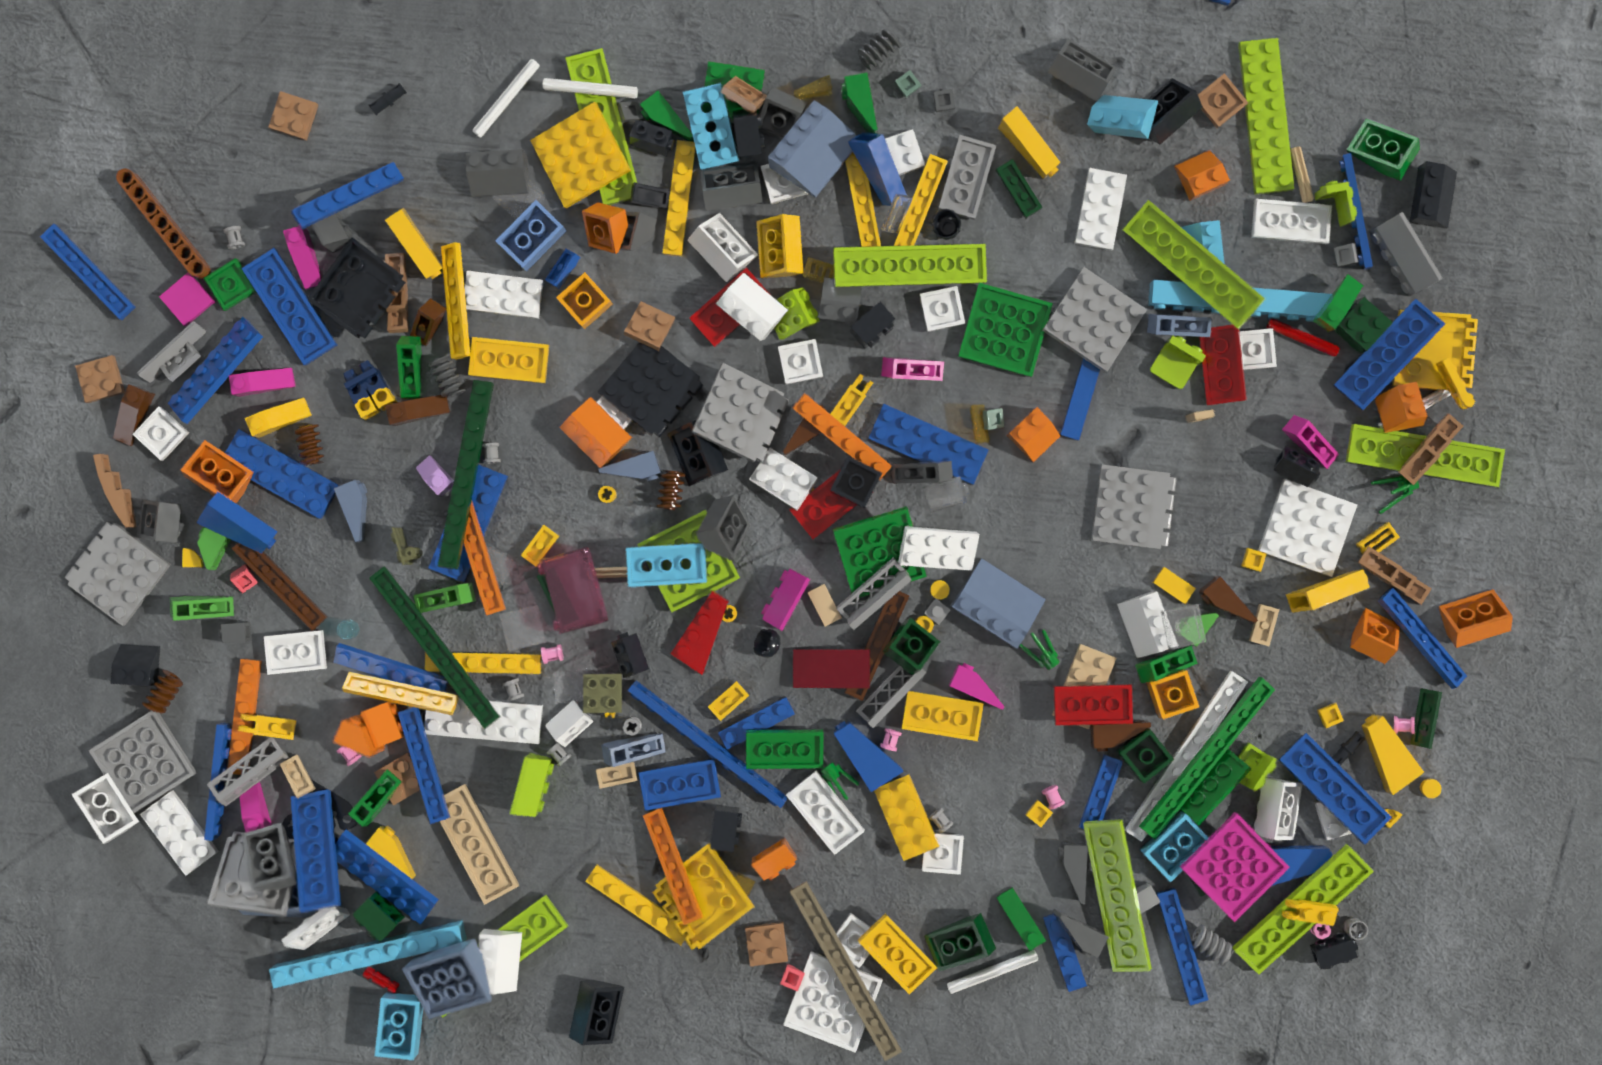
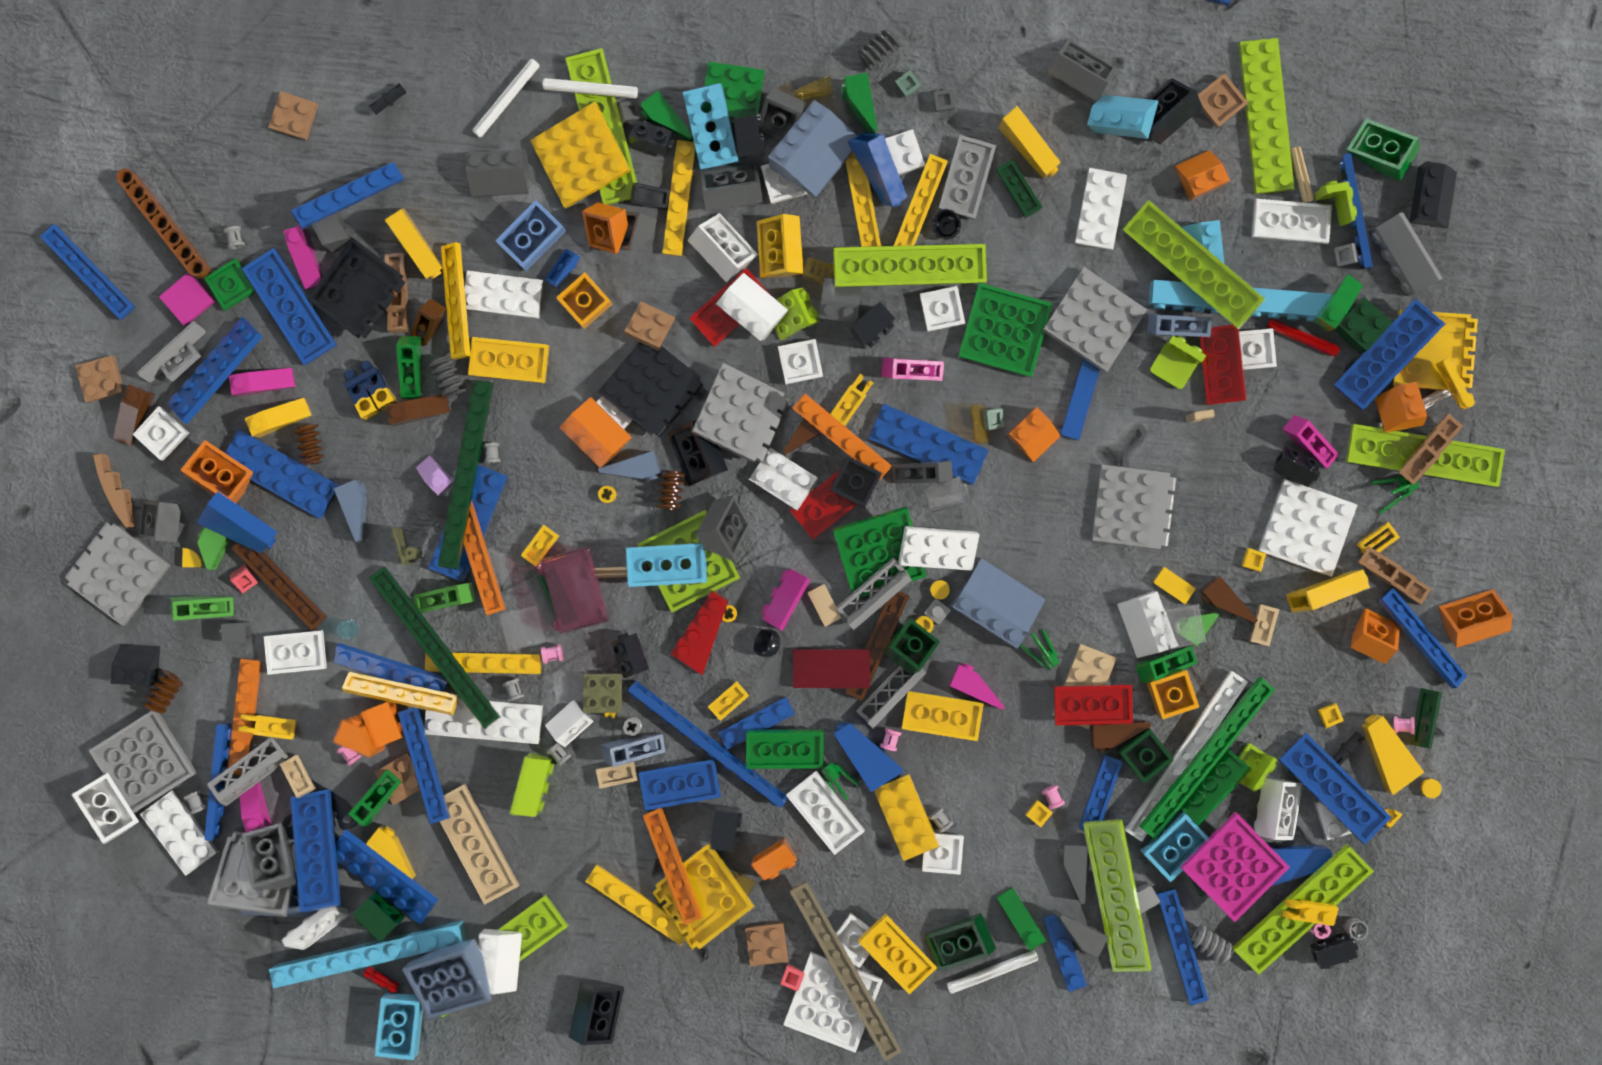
(195, 802): none -> light grey bush
(744, 94): medium nougat plate -> none
(896, 213): clear tile -> none

